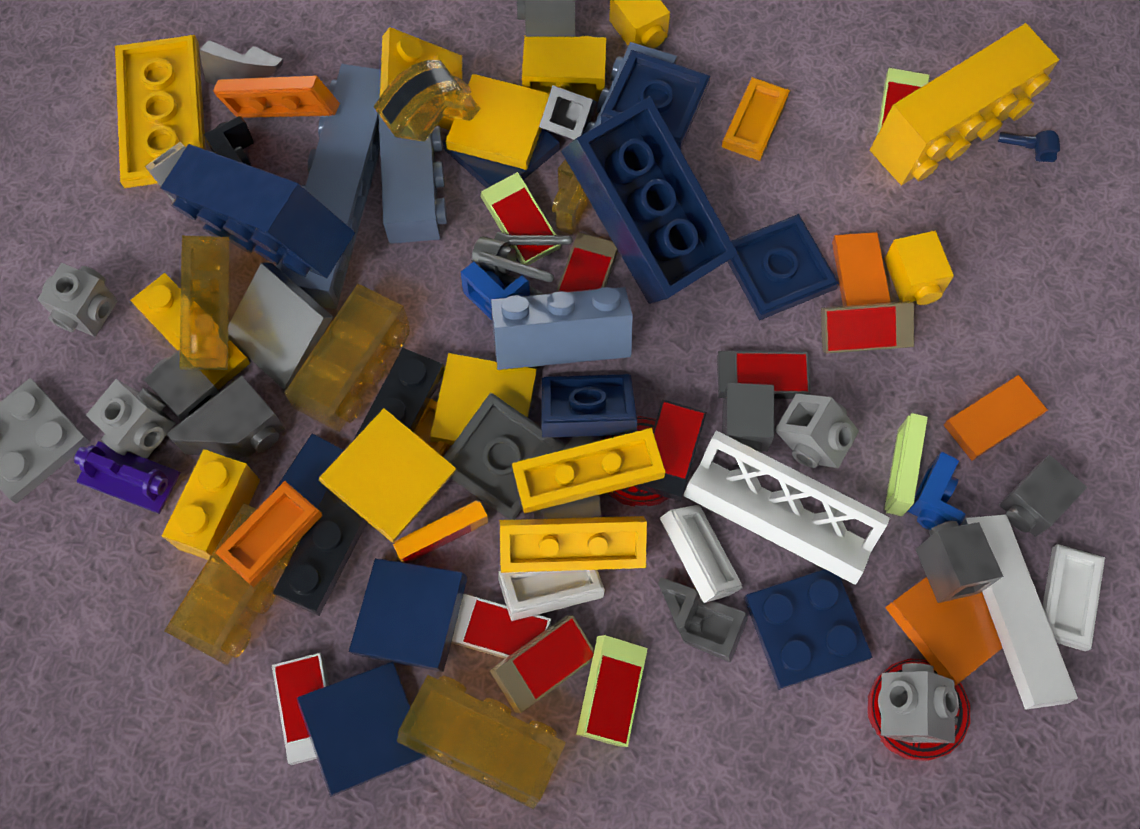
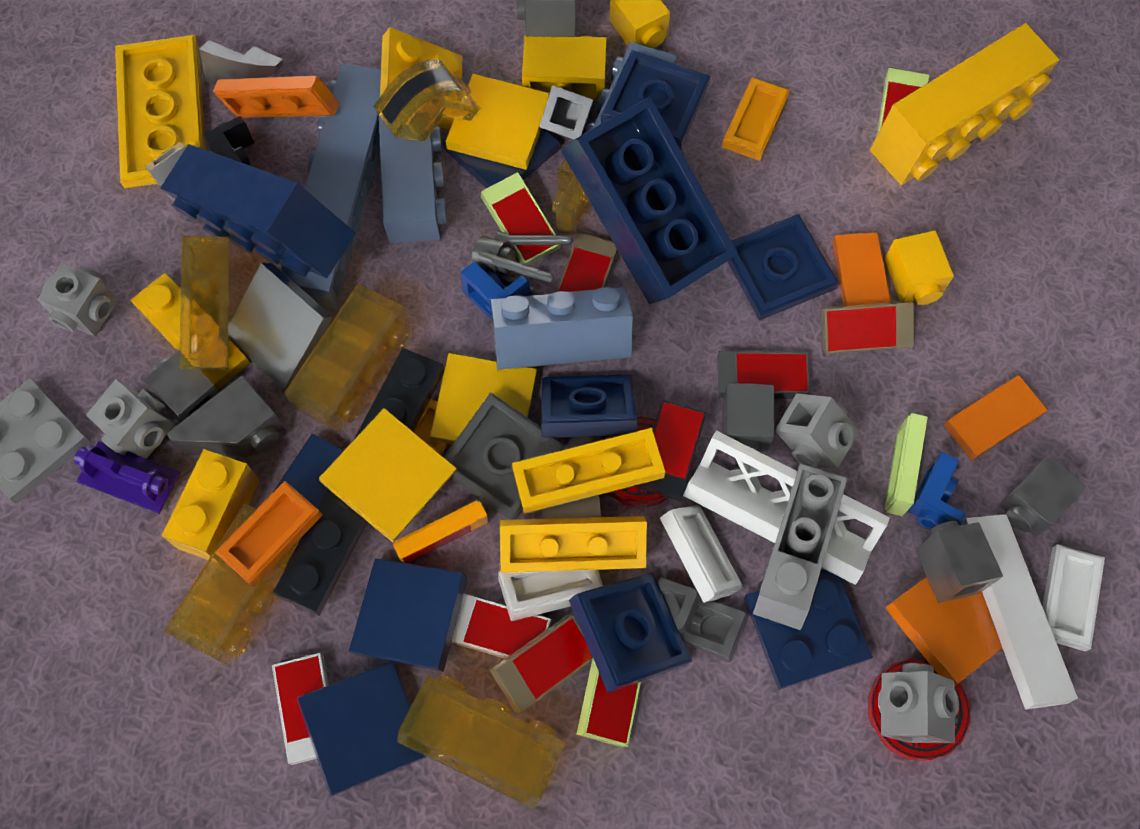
(629, 631): none -> dark blue tile
(800, 547): none -> light grey slope
(1045, 144): dark blue hand -> none

